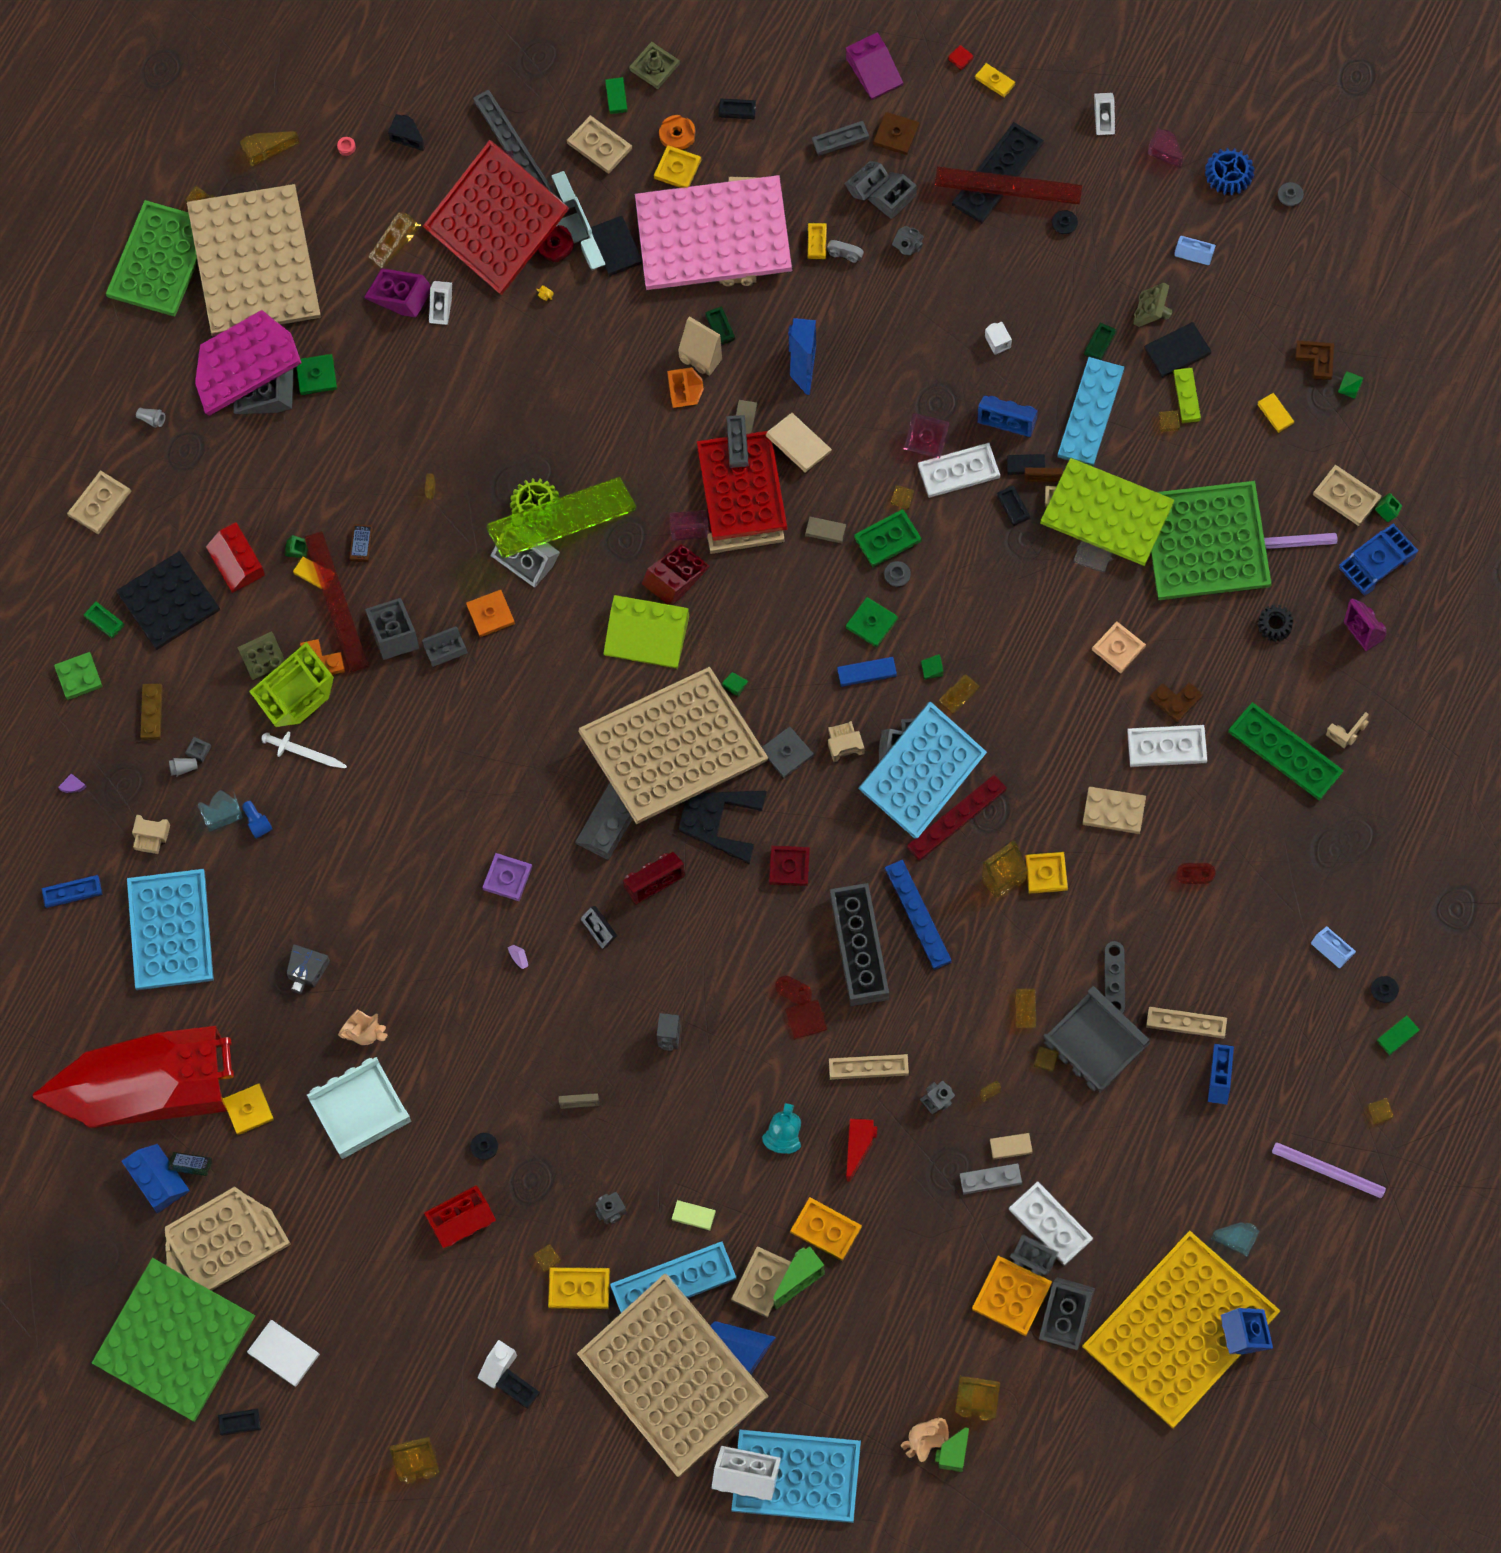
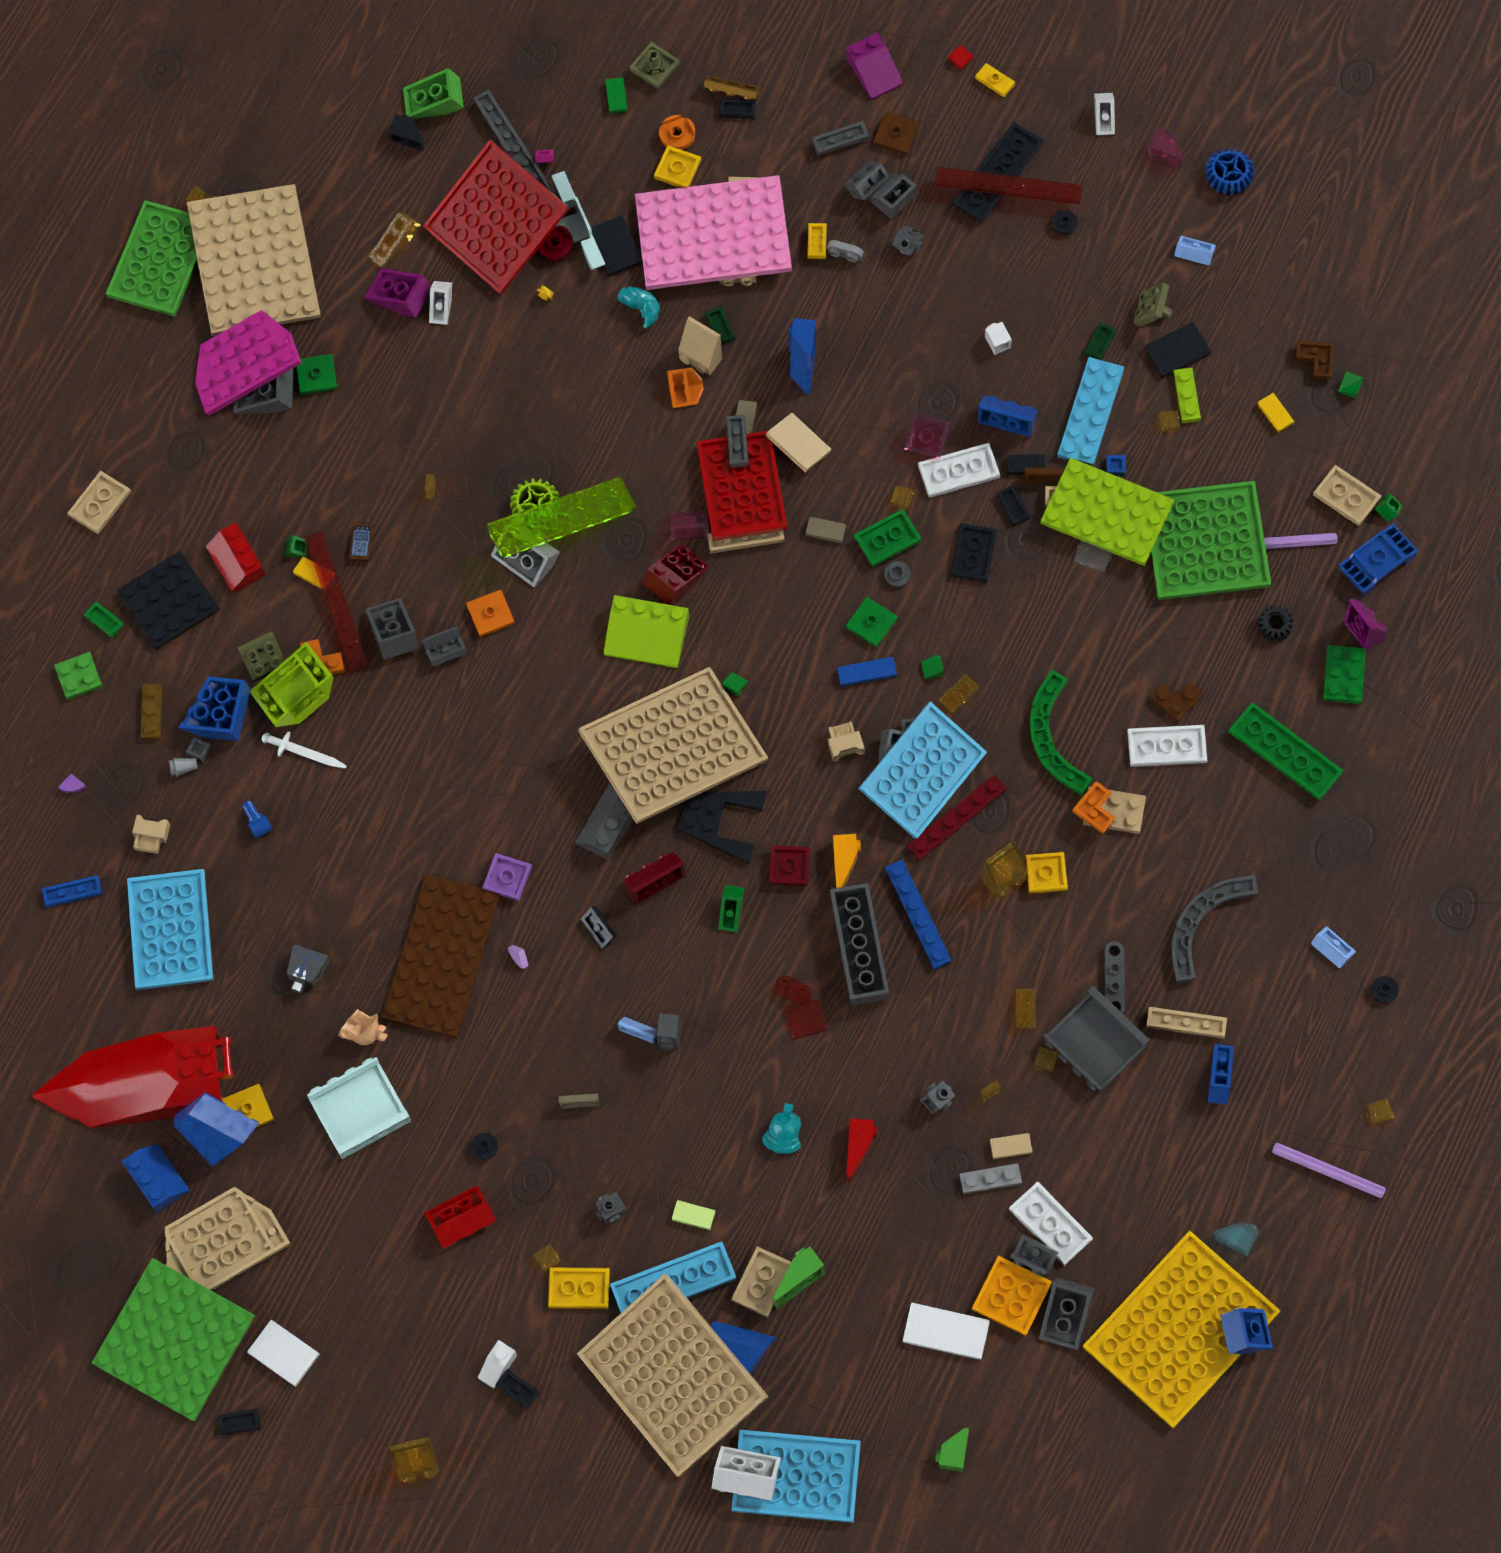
(151, 416): light grey cone -> none
(190, 1163): tile -> none
(213, 1127): none -> blue wedge
(218, 709): none -> blue wedge
(221, 811): clear light blue piece -> none
(265, 145): clear yellow slope -> none
(346, 146): coral tile -> none
(434, 95): none -> bright green slope
(441, 956): none -> reddish brown plate
(544, 156): none -> dark pink tile
(599, 144): tan plate -> none
(638, 1030): none -> light blue slope
(642, 300): none -> teal animal
(731, 87): none -> pearl gold plate
(731, 908): none -> green slope
(787, 752): dark grey plate -> none
(826, 1229): light orange plate -> none
(845, 856): none -> light orange slope
(868, 1066): tan plate -> none
(925, 1437): light nougat helmet -> none
(946, 1331): none -> white tile
(973, 553): none -> black tile
(977, 1398): clear yellow slope -> none
(1042, 739): none -> green plate
(1090, 808): none -> orange plate
(1116, 464): none -> blue tile
(1118, 647): light nougat plate -> none
(1195, 873): clear red plate -> none
(1195, 912): none -> dark grey plate
(1290, 194): dark grey piece -> none
(1340, 736): tan bracket -> none
(1344, 674): none -> green plate
(1398, 1035): green tile -> none

